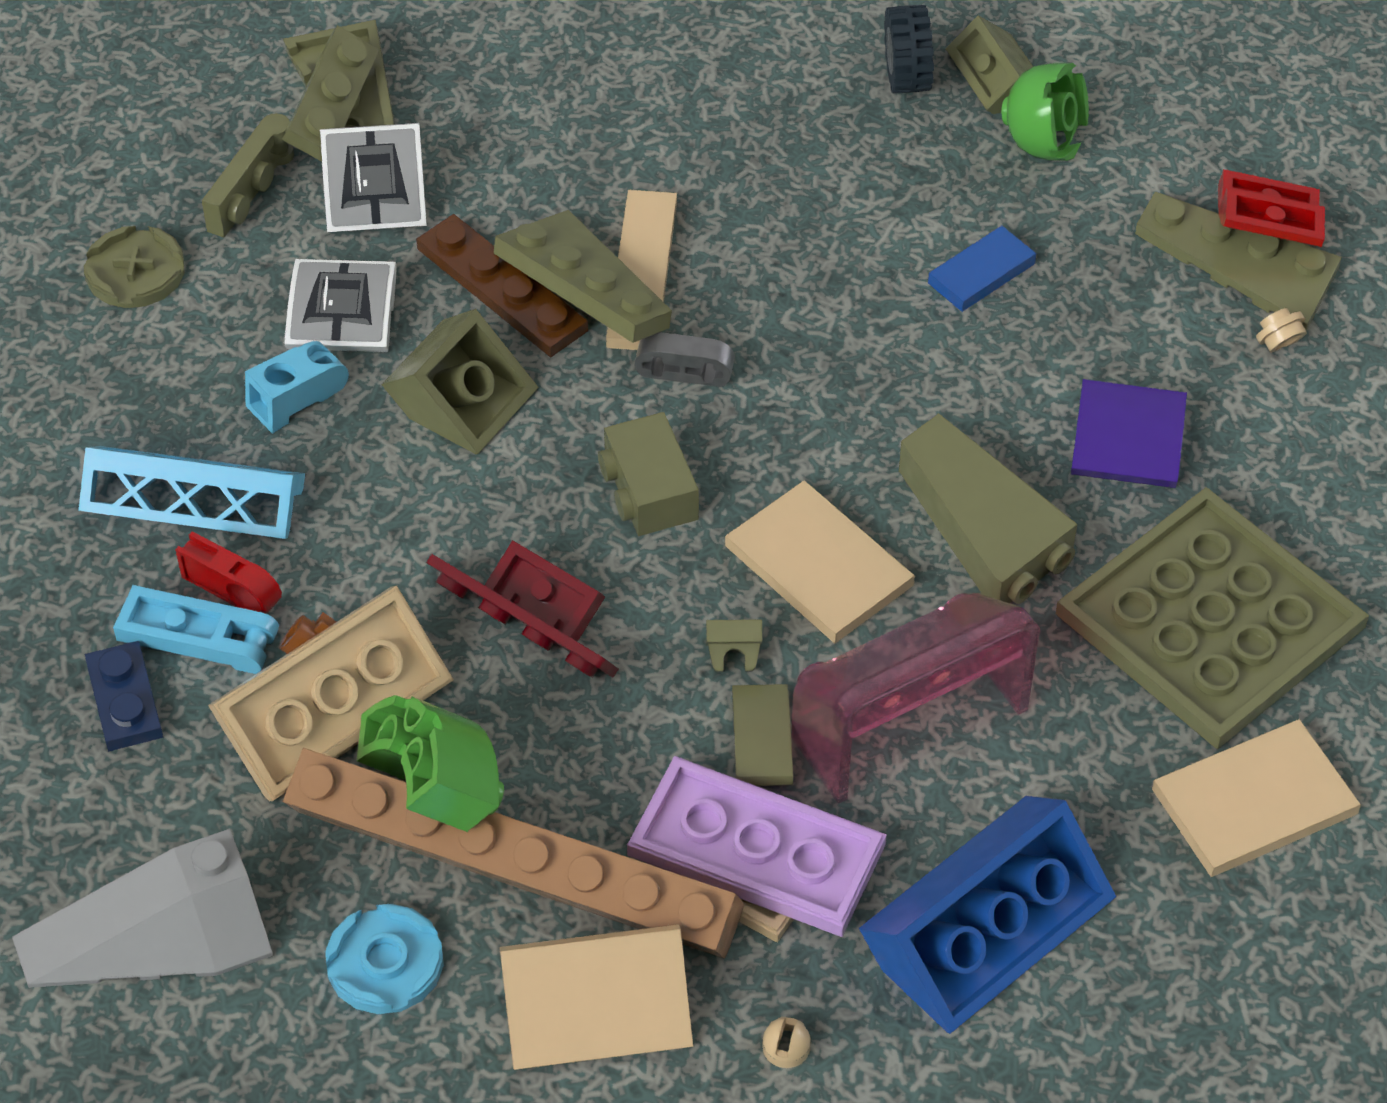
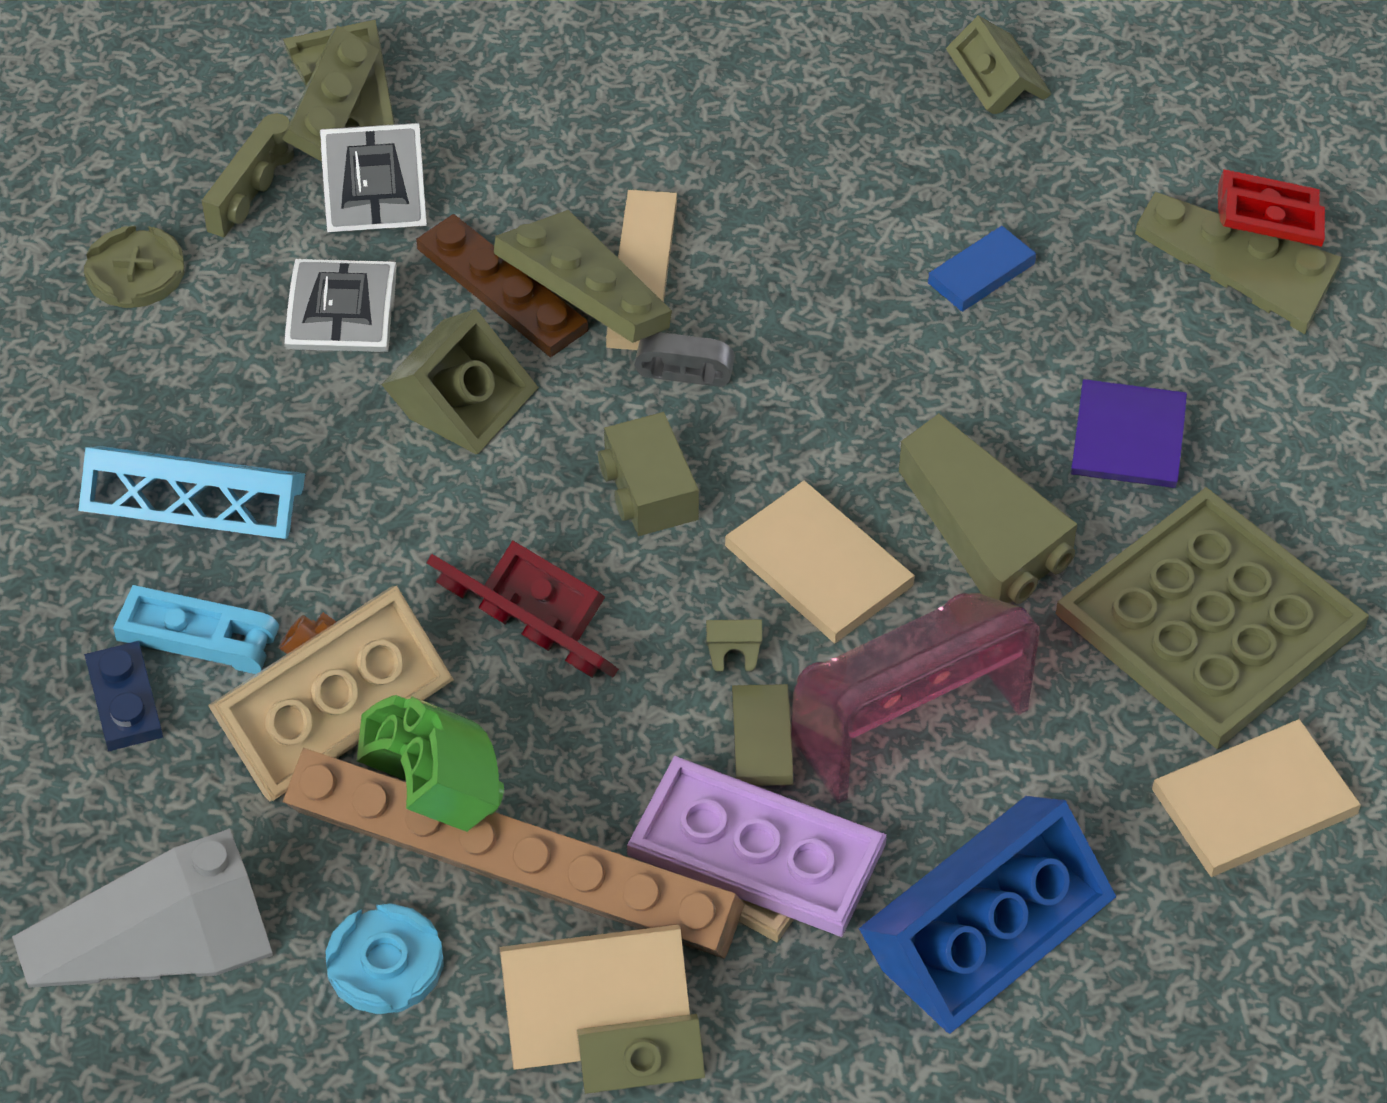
(227, 575): red piece -> none
(292, 383): medium azure leg -> none
(641, 1053): none -> olive plate
(798, 1045): tan hinge -> none
(908, 48): black wheel -> none
(1045, 102): bright green cylinder -> none
(1281, 329): tan plate -> none

